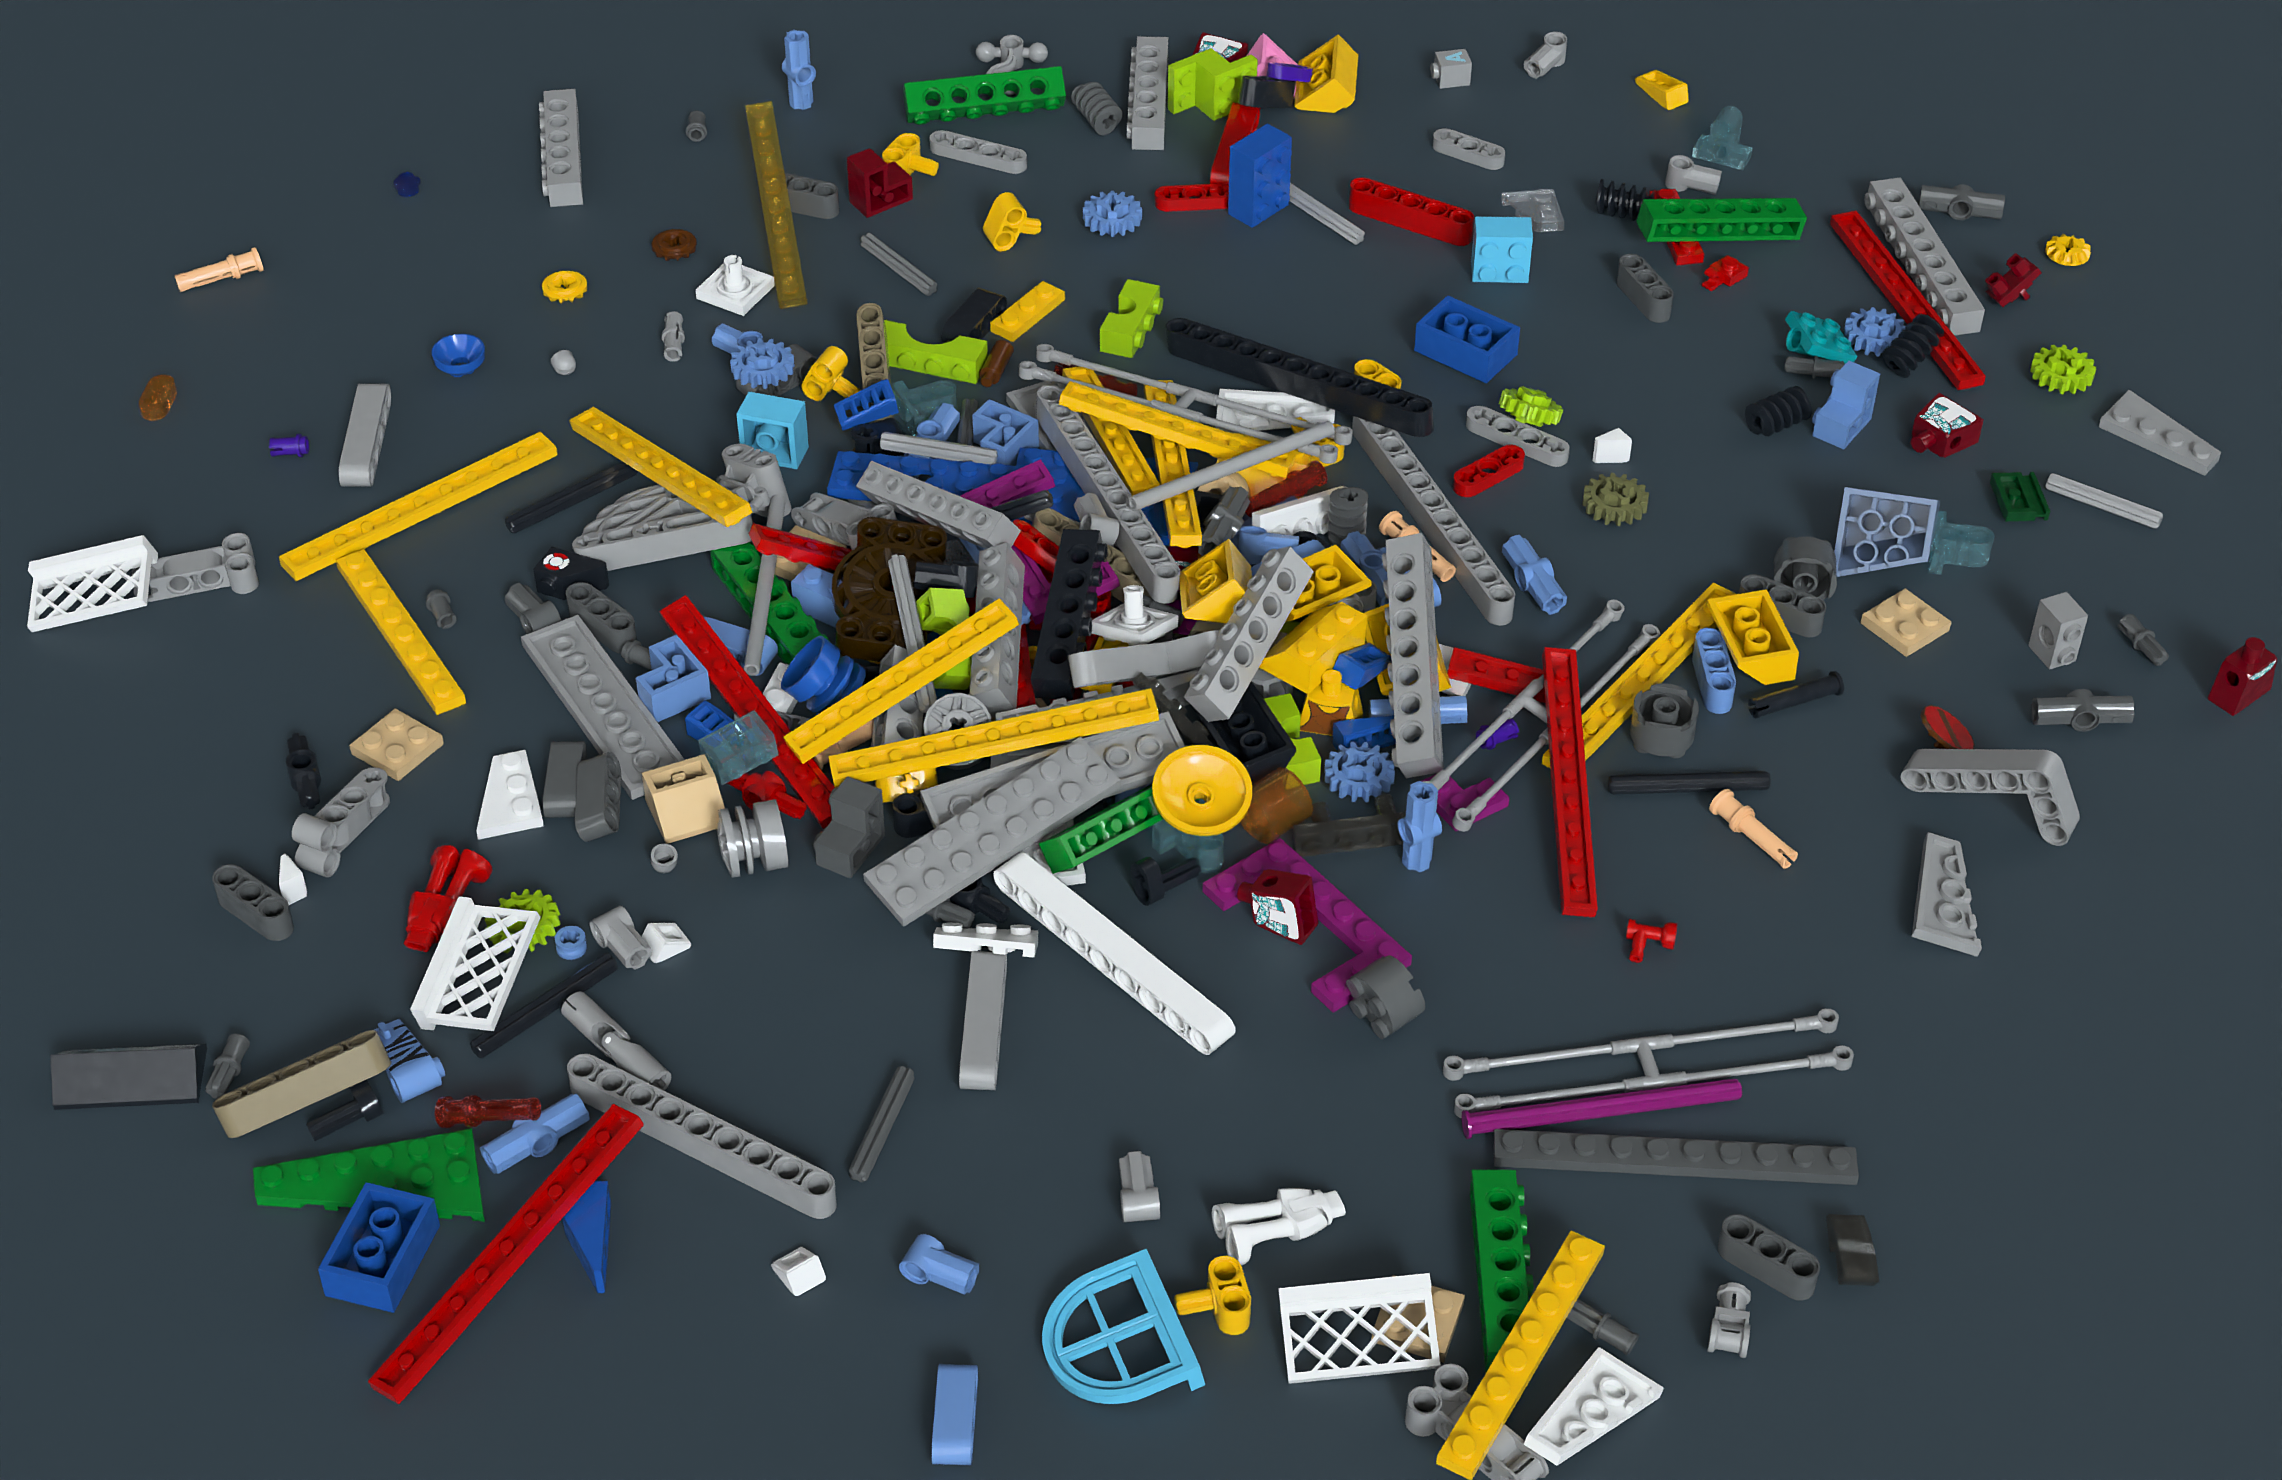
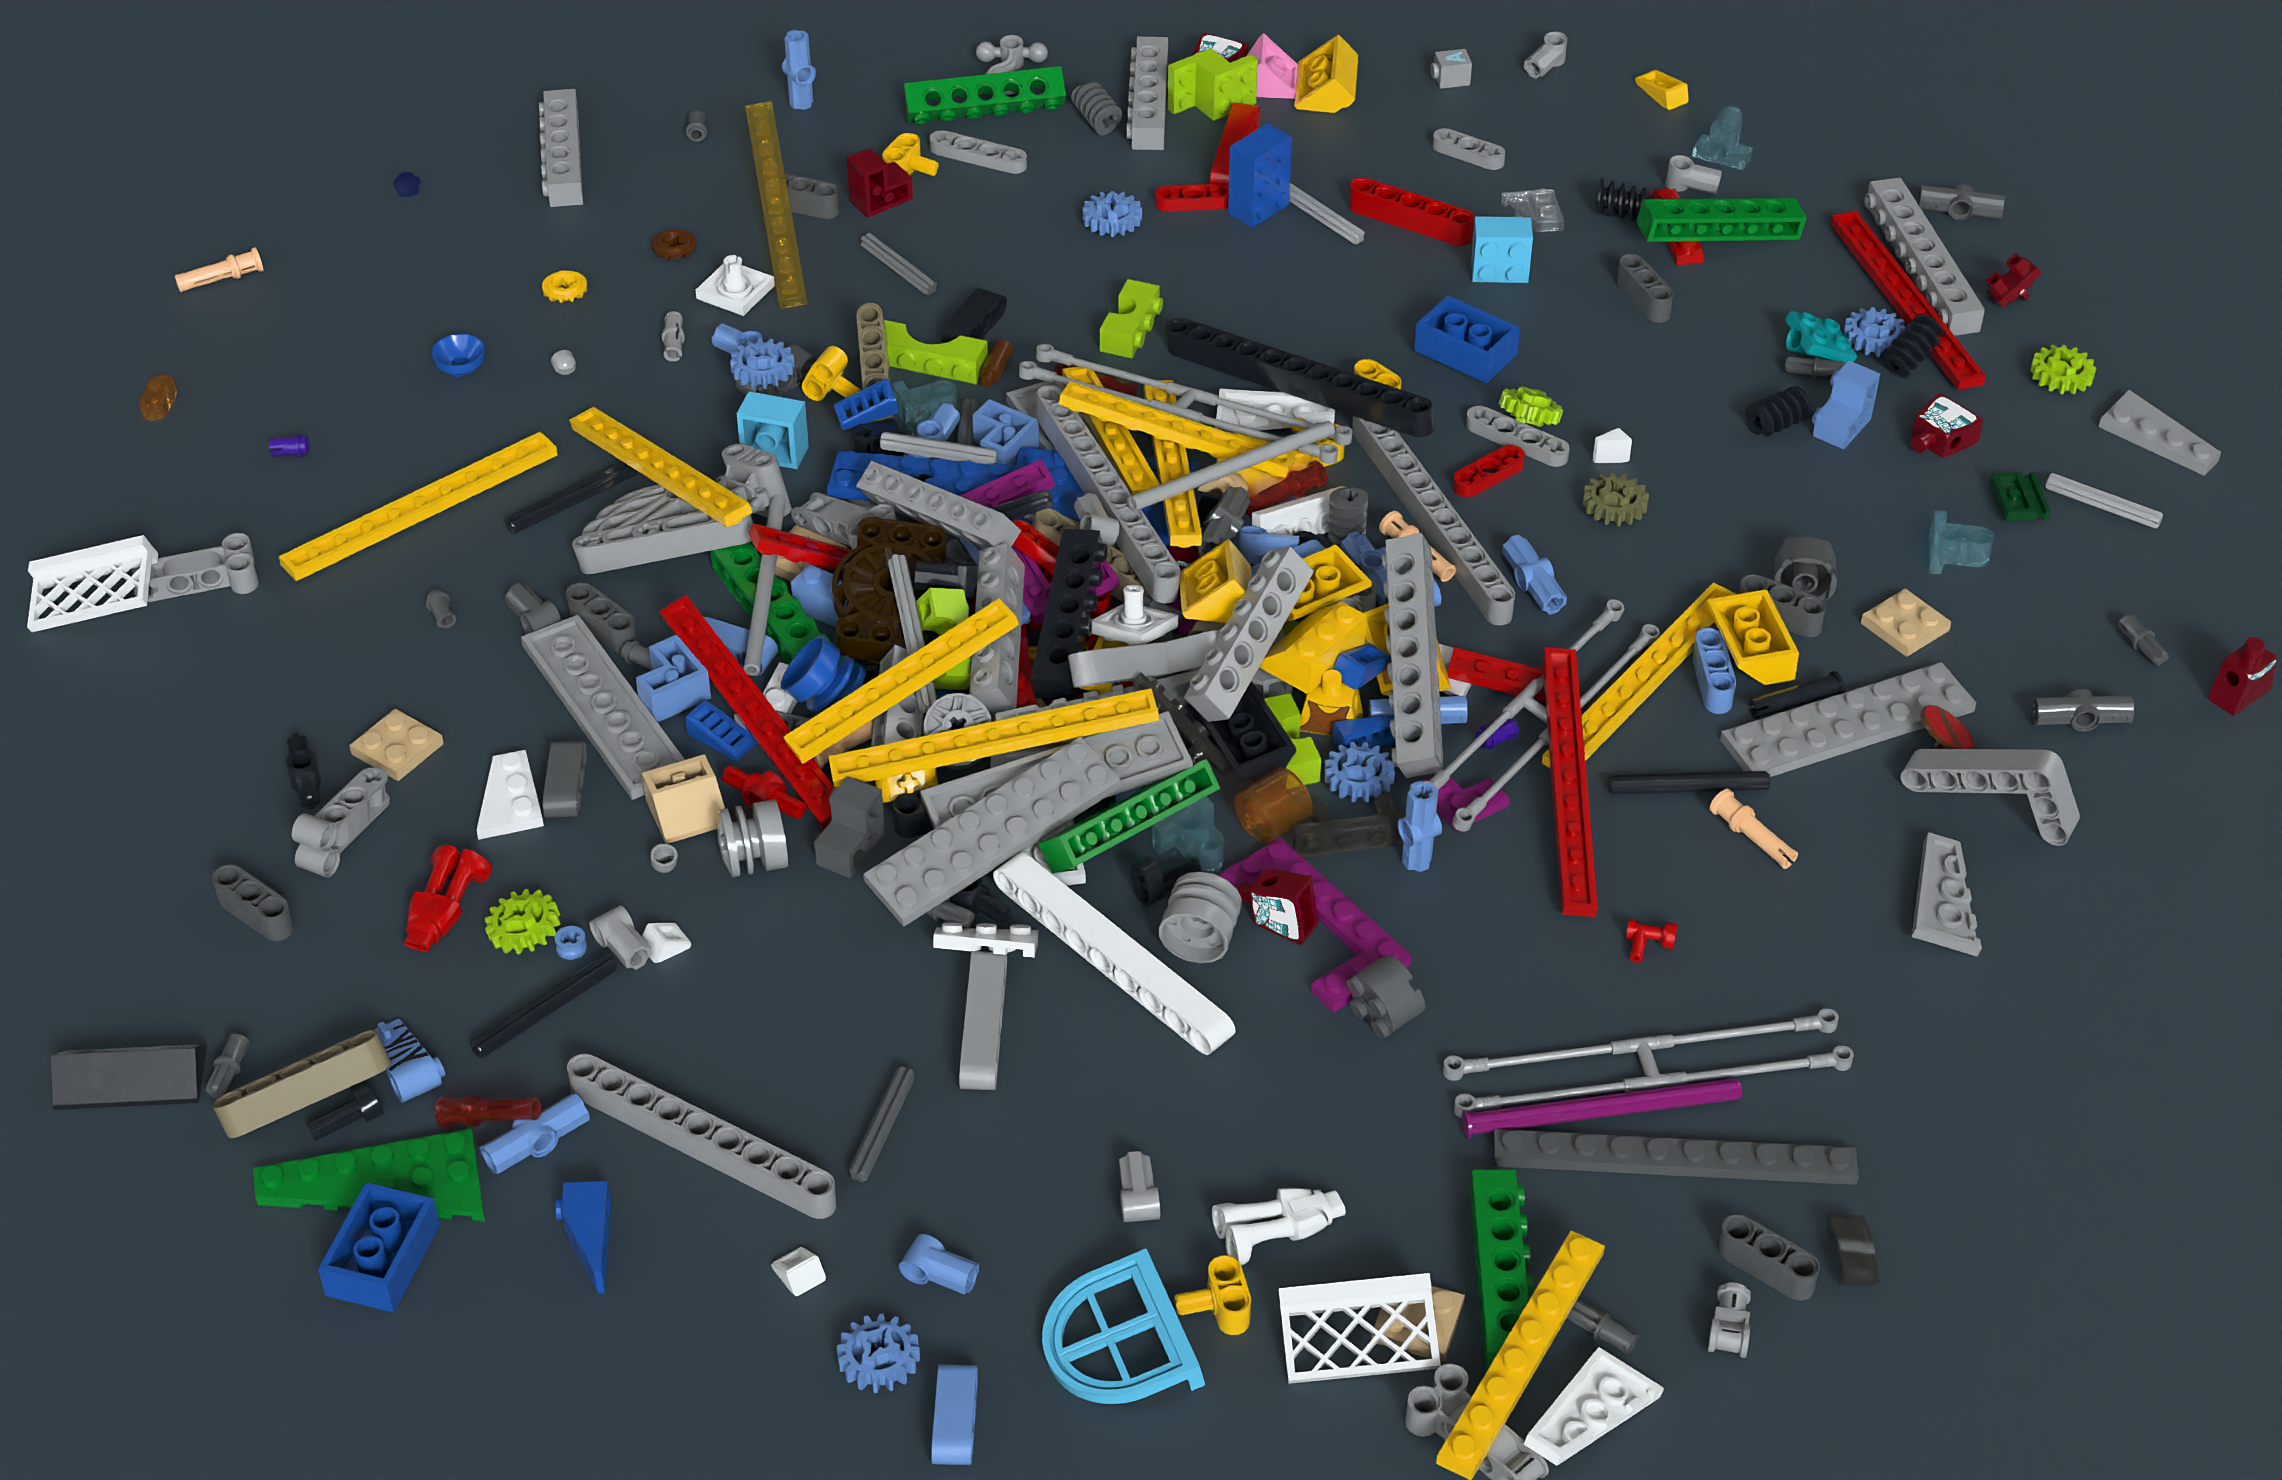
(291, 881): white slope -> none
(365, 435): light grey beam -> none
(401, 632): yellow plate -> none
(448, 965): white fence -> none
(505, 1254): red plate -> none
(563, 568): black slope -> none
(598, 797): dark grey beam -> none
(598, 1028): light grey piece -> none
(739, 747): clear light blue brick -> none
(878, 1353): none -> medium blue gear
(1007, 221): yellow beam -> none
(1027, 311): yellow plate -> none
(1200, 917): none -> light grey wheel
(1207, 775): yellow dish -> none
(1266, 92): black beam -> none
(1289, 72): dark purple beam -> none
(1664, 721): dark grey brick -> none
(1726, 271): red plate -> none
(1845, 721): none -> light grey plate
(1883, 531): sand blue wedge -> none
(2058, 630): light grey brick -> none
(2078, 254): yellow gear -> none

